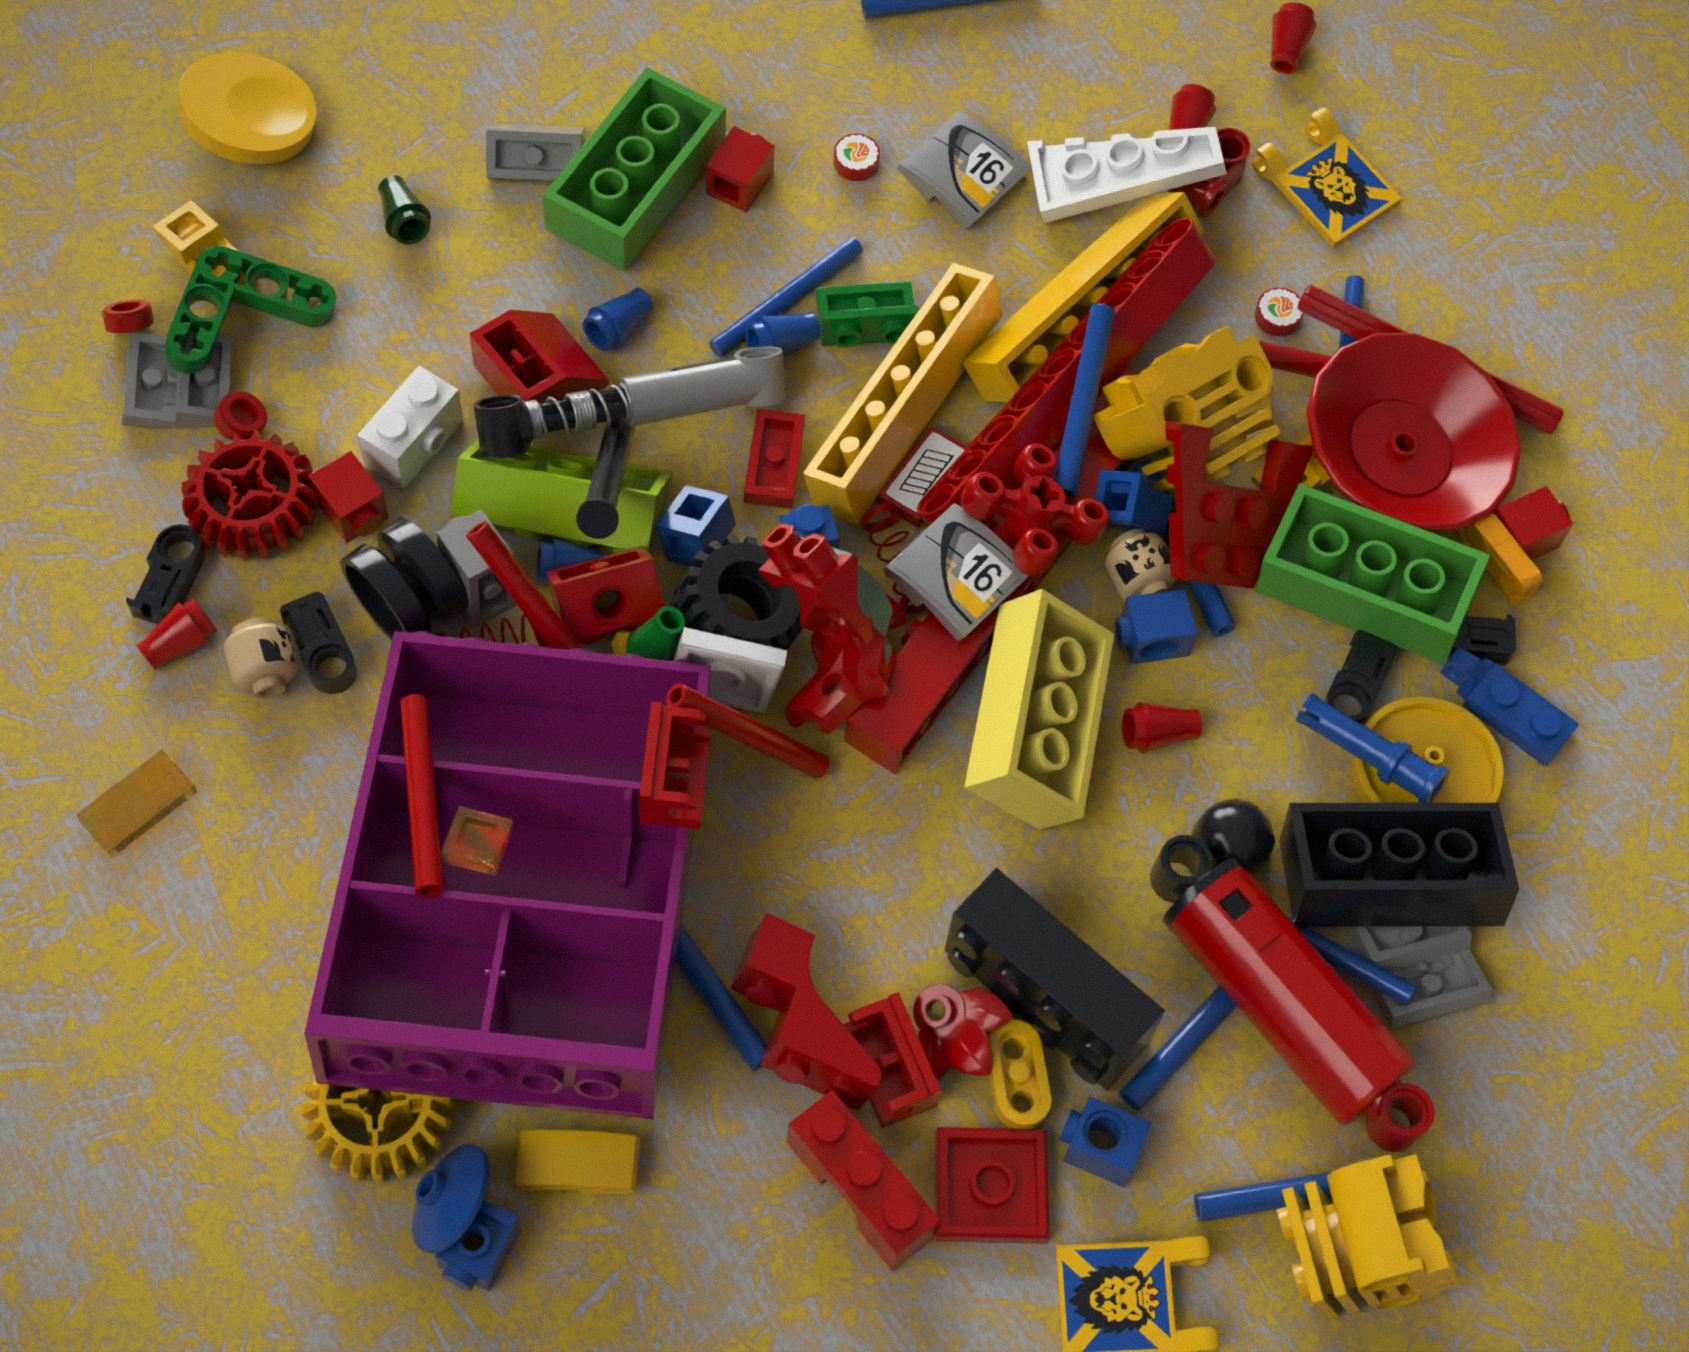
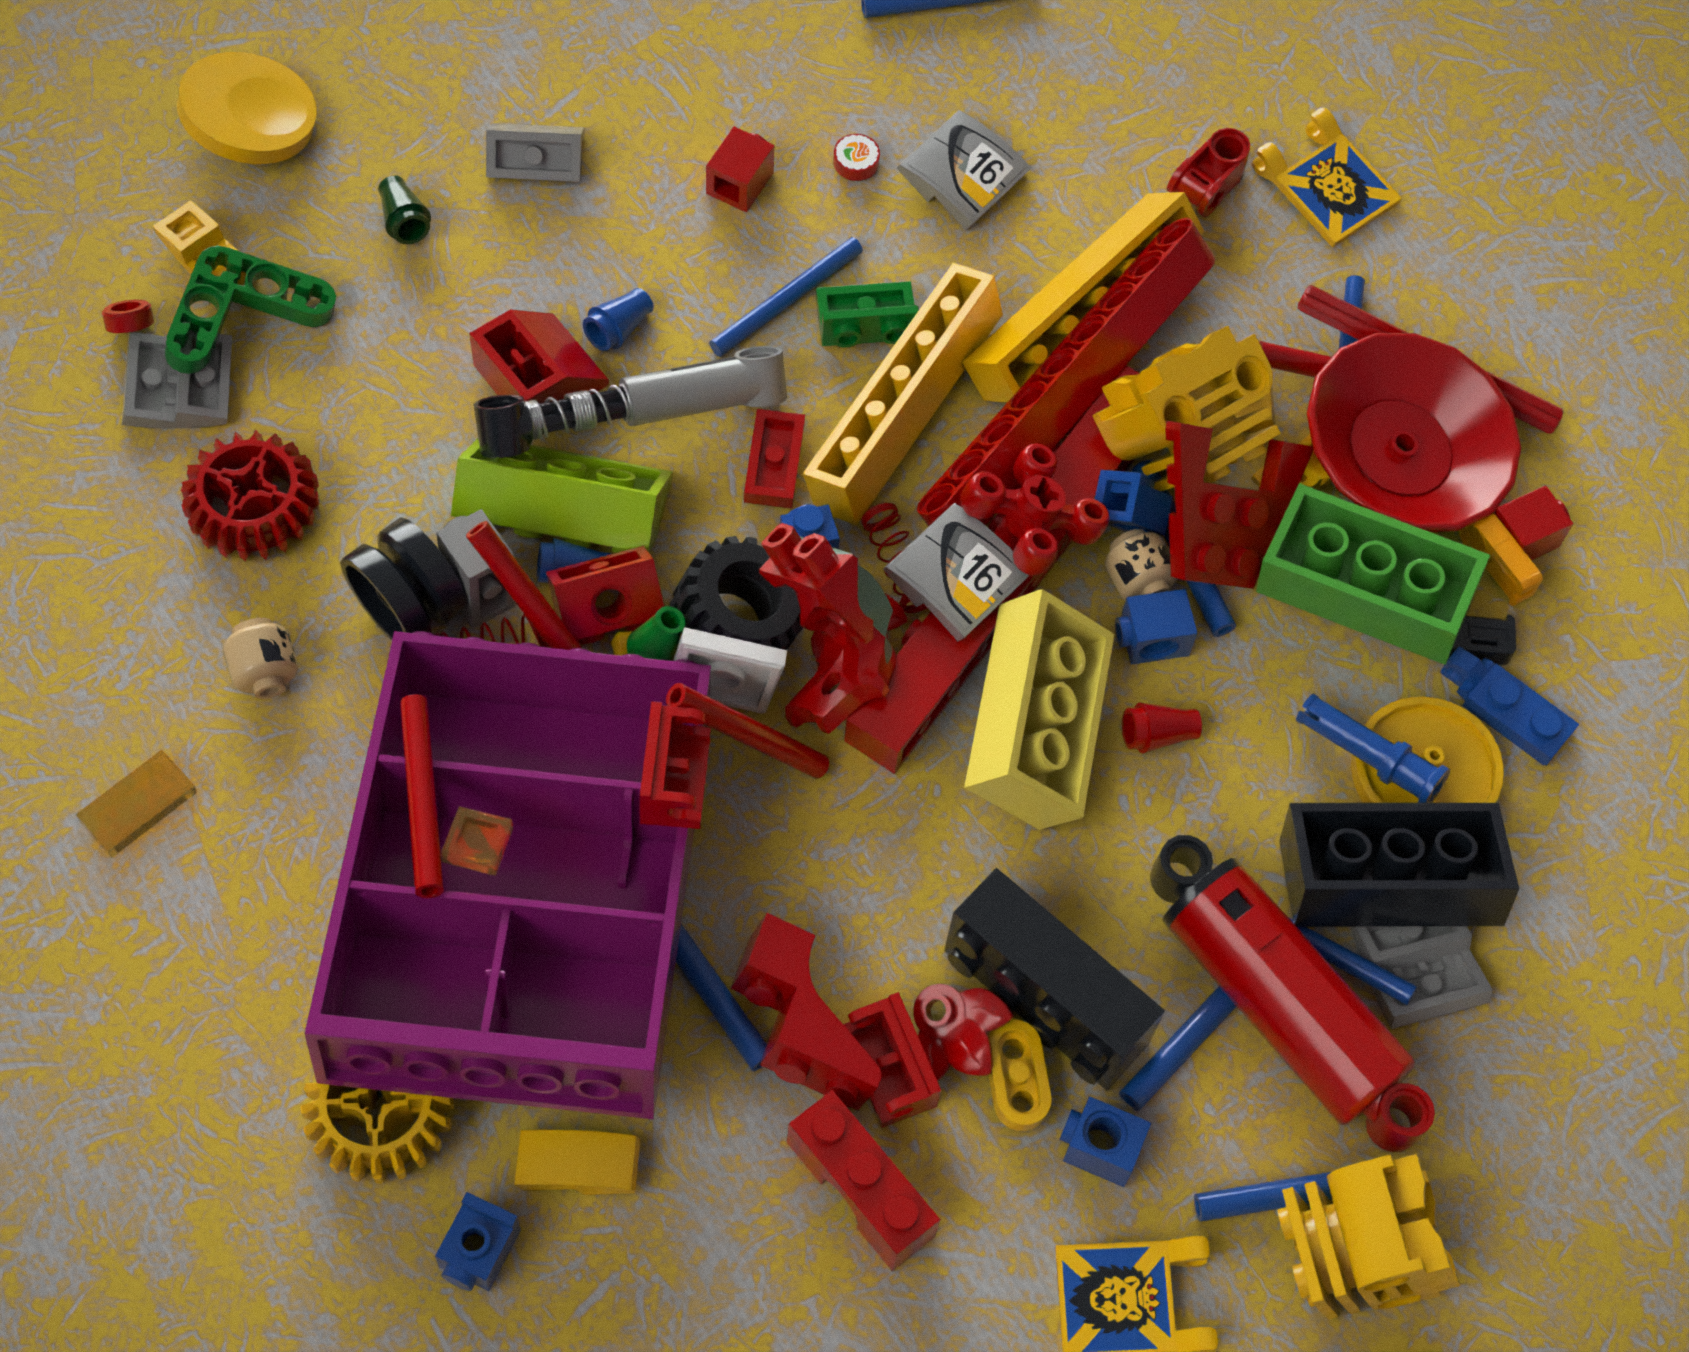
(167, 579): black piece -> none
(177, 633): red cone -> none
(240, 413): red tile -> none
(319, 639): black piece -> none
(349, 497): red brick -> none
(410, 427): white brick -> none
(450, 1198): blue dish -> none
(598, 514): black axle -> none
(634, 169): bright green brick -> none
(693, 523): blue brick -> none
(783, 331): blue cone -> none
(919, 473): tile -> none
(992, 1185): red tile -> none
(1084, 398): blue piece -> none
(1106, 173): white wing -> none
(1192, 107): red cone -> none
(1236, 831): black hair -> none
(1278, 312): tile -> none
(1291, 34): red cone -> none
(1363, 672): black piece -> none

